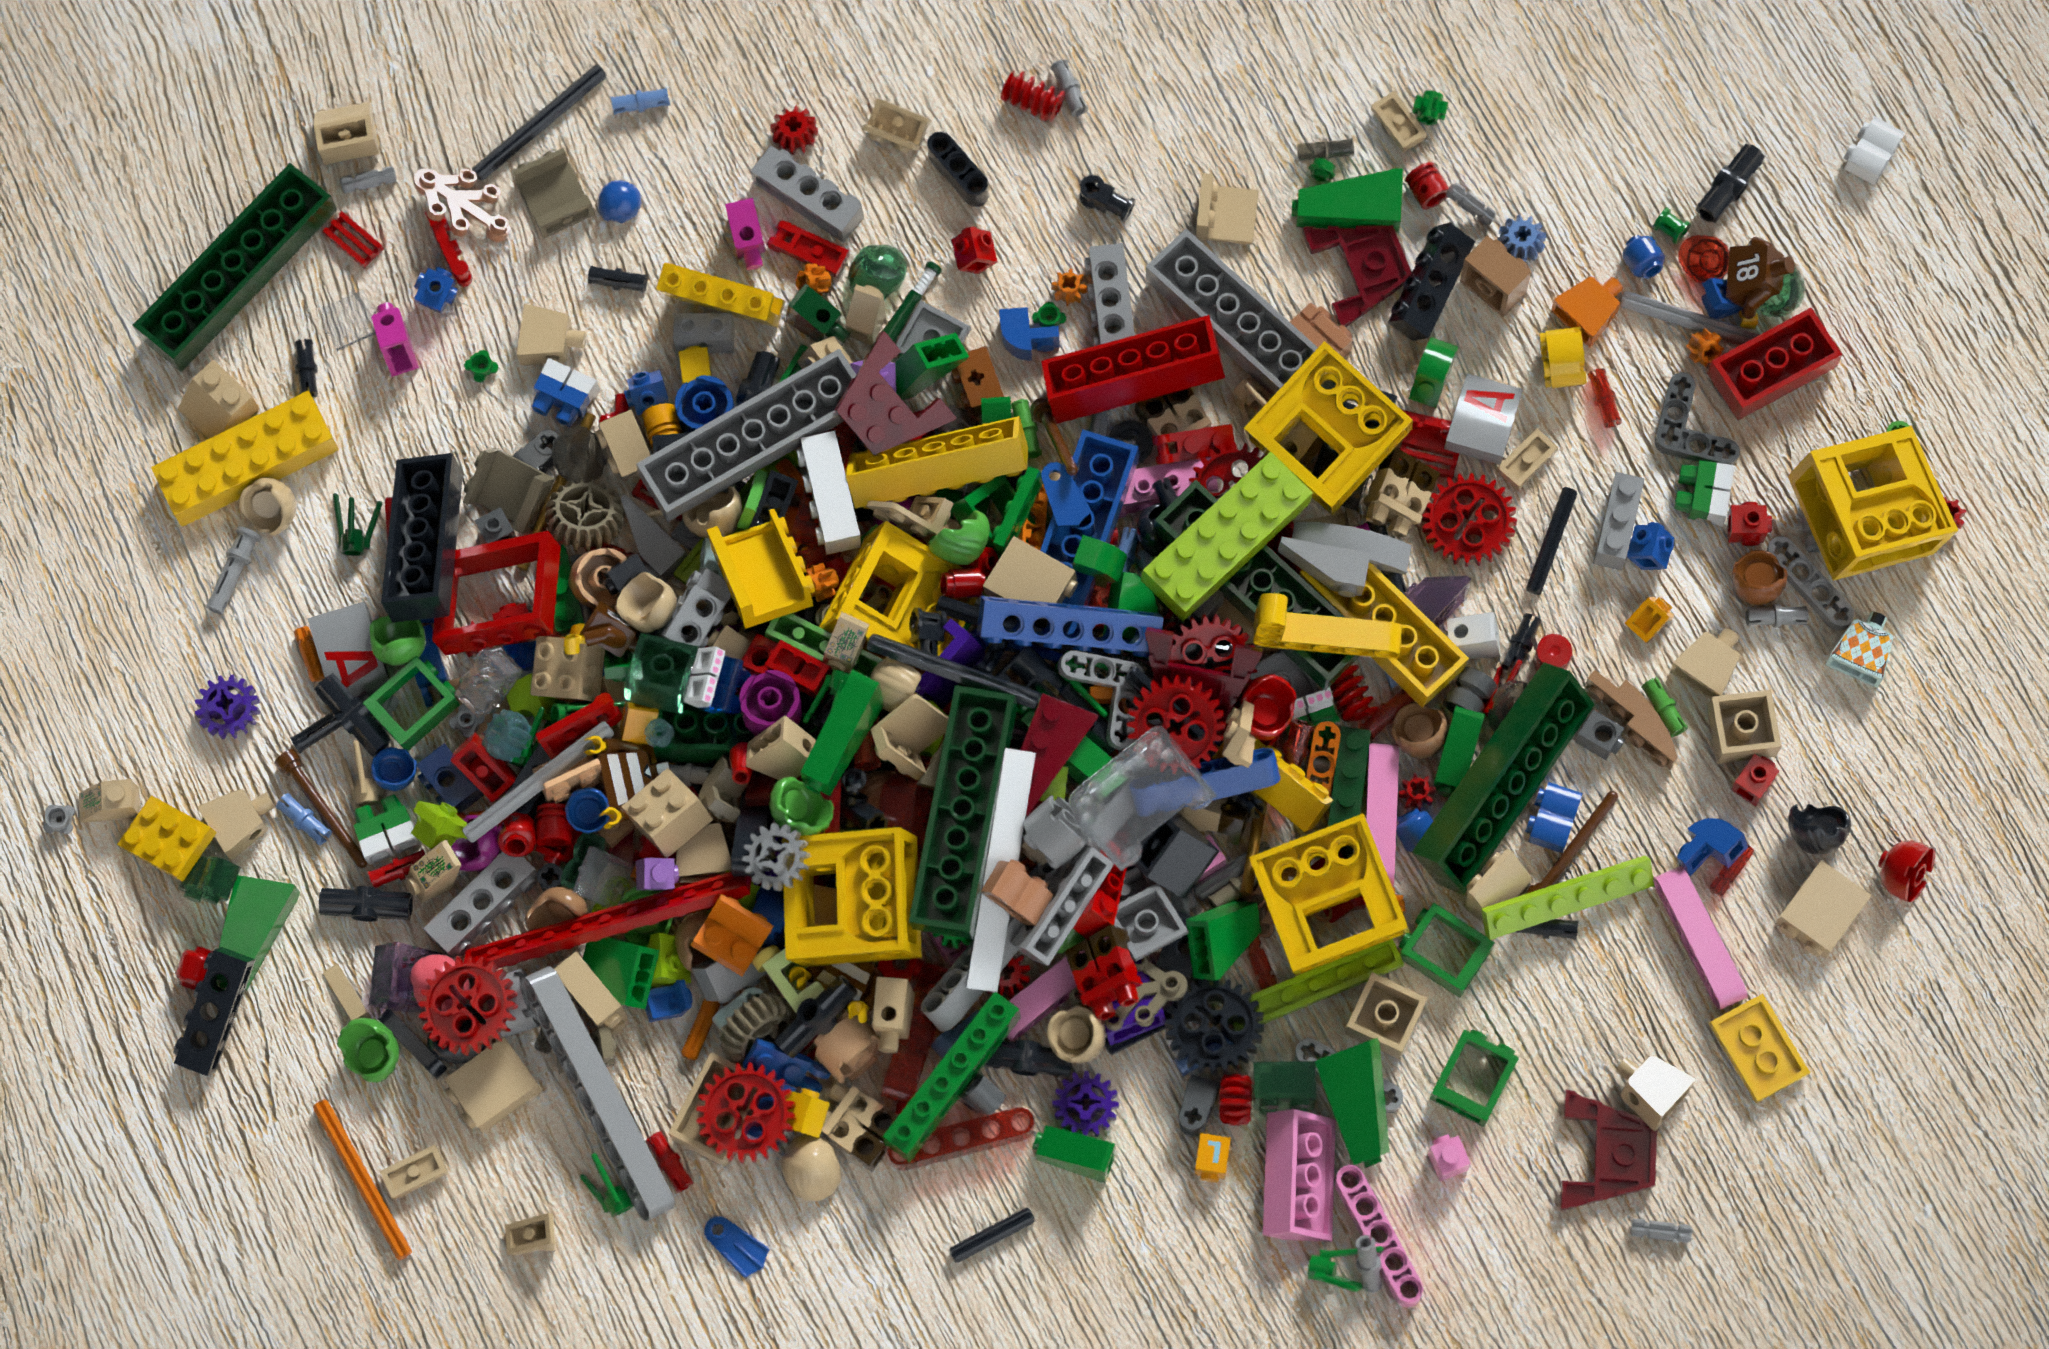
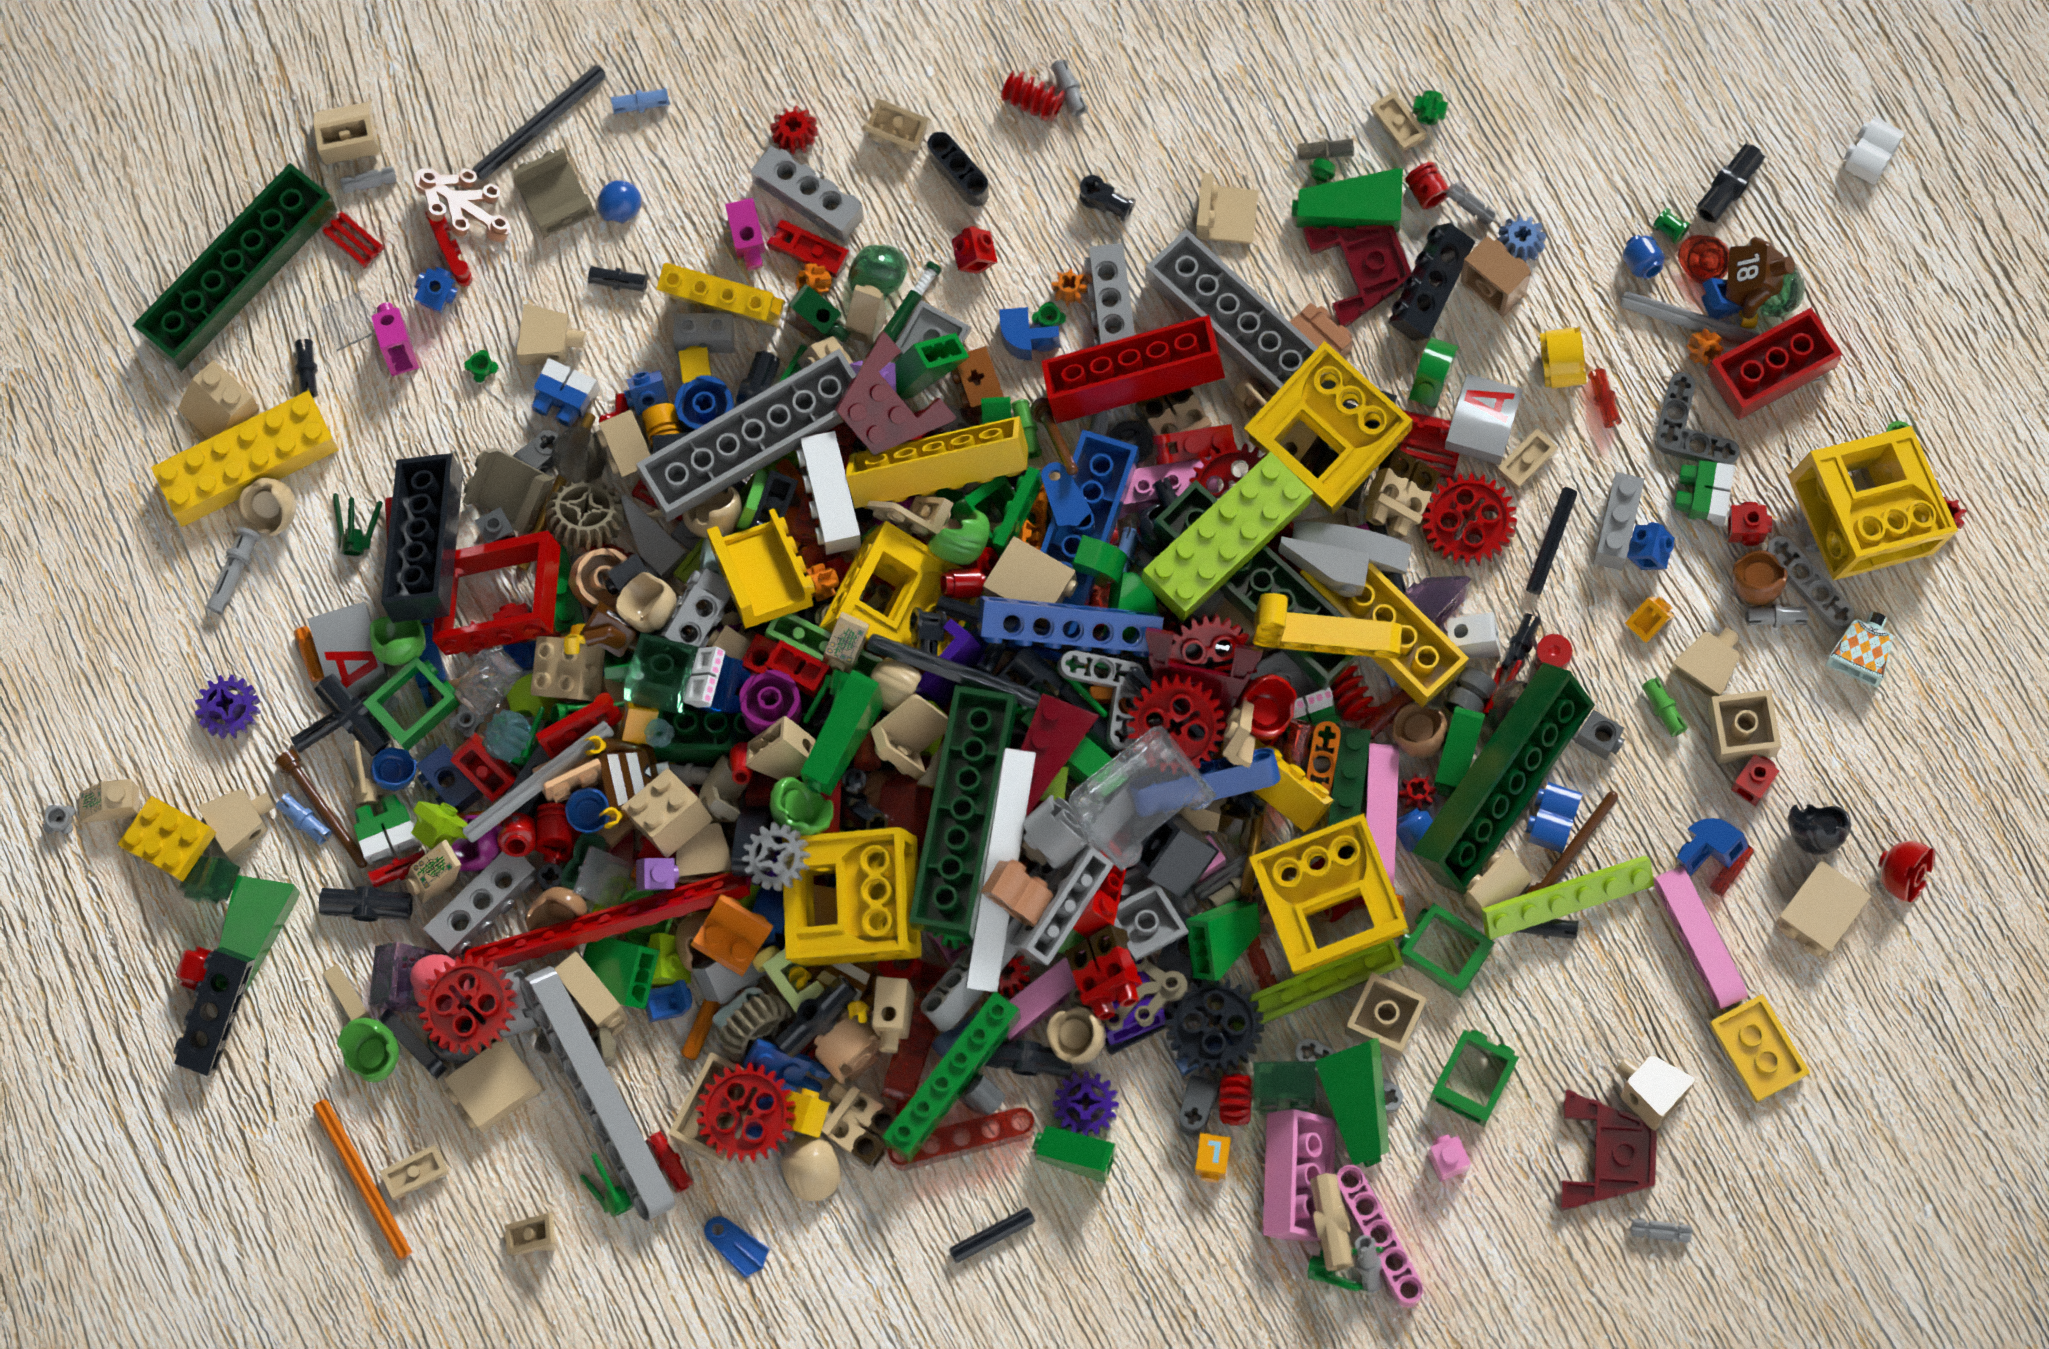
(1332, 1222): none -> tan piece
(1589, 307): orange torso -> none
(1644, 724): medium nougat slope -> none

